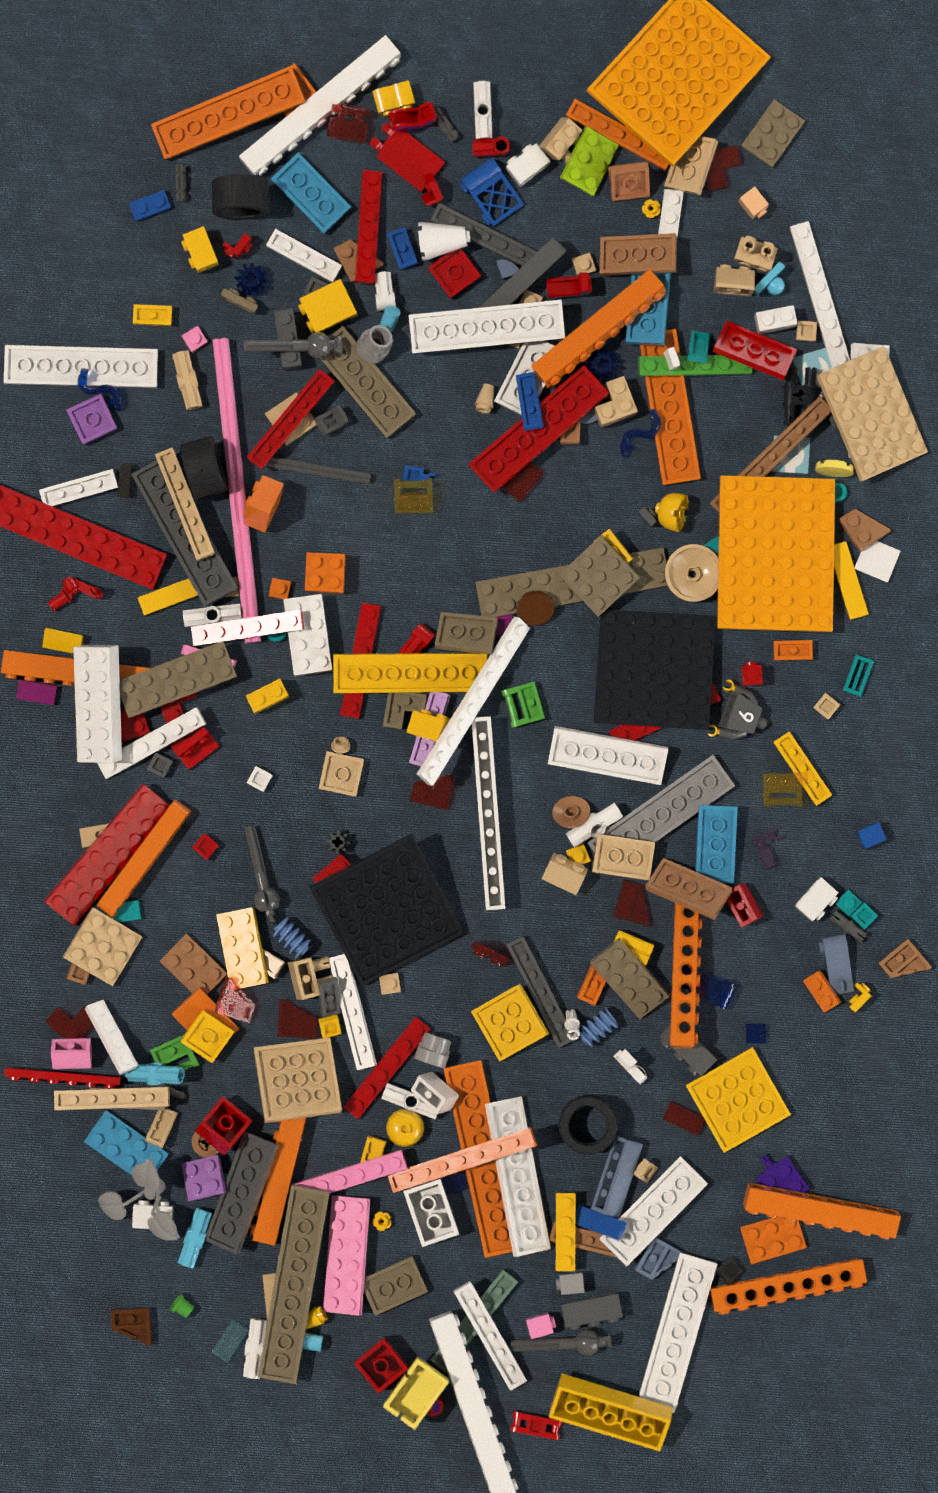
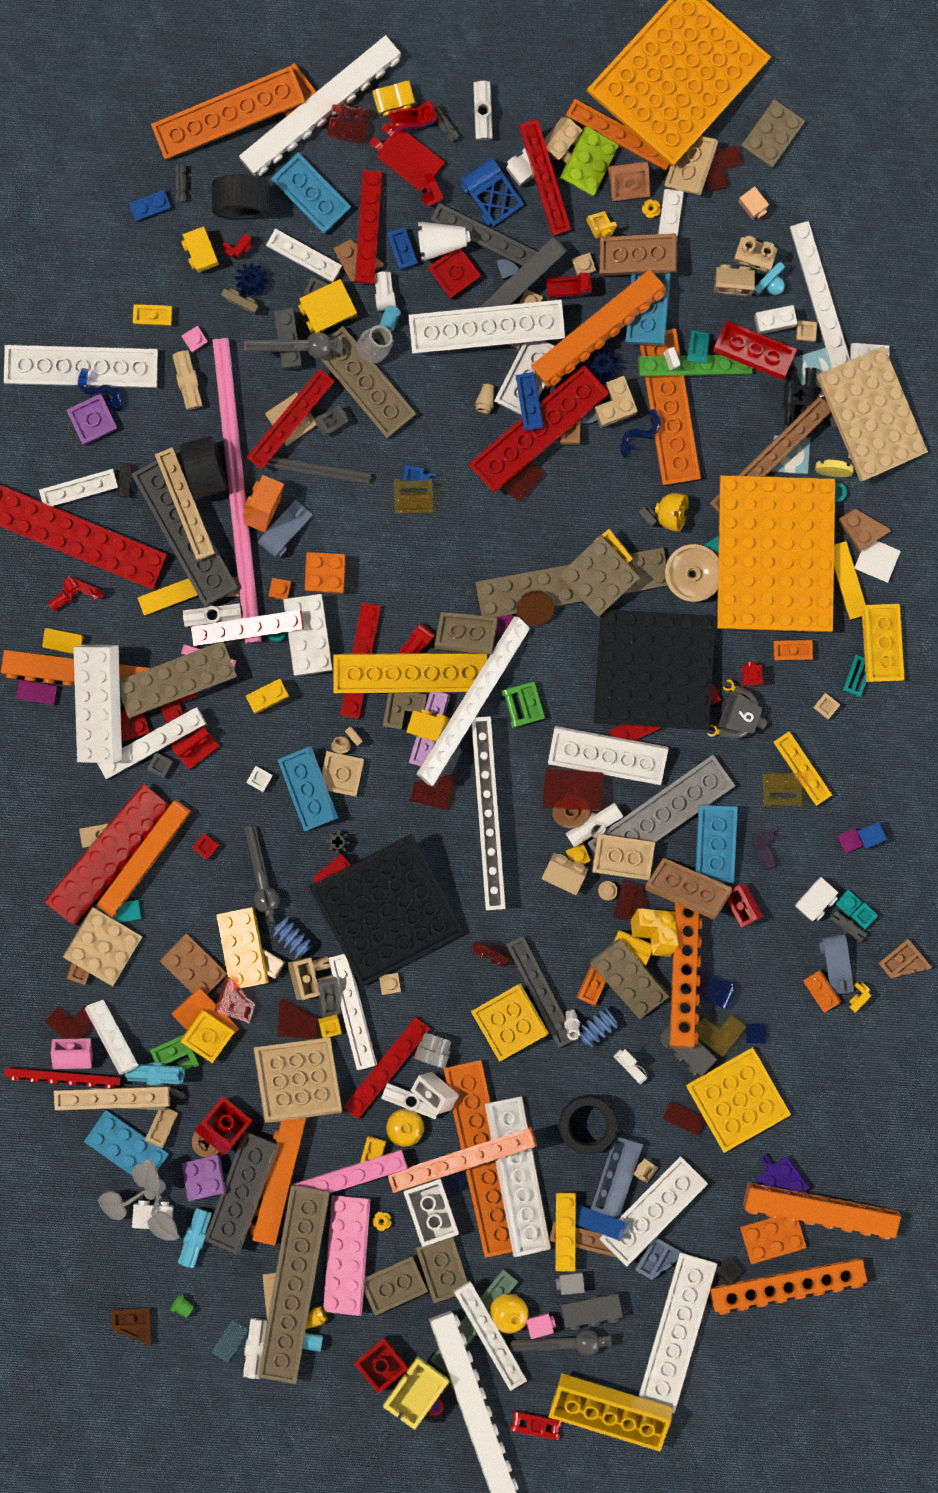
(284, 528): none -> sand blue door
(307, 788): none -> dark azure plate
(354, 737): none -> tan tile
(442, 1268): none -> dark tan plate
(487, 147): red piece -> none
(509, 1313): none -> yellow cylinder
(544, 177): none -> red plate
(573, 789): none -> clear red plate
(601, 225): none -> yellow bracket
(607, 890): none -> tan plate
(659, 927): none -> yellow brick
(720, 1039): none -> clear yellow plate
(849, 840): none -> magenta tile
(882, 643): none -> yellow plate

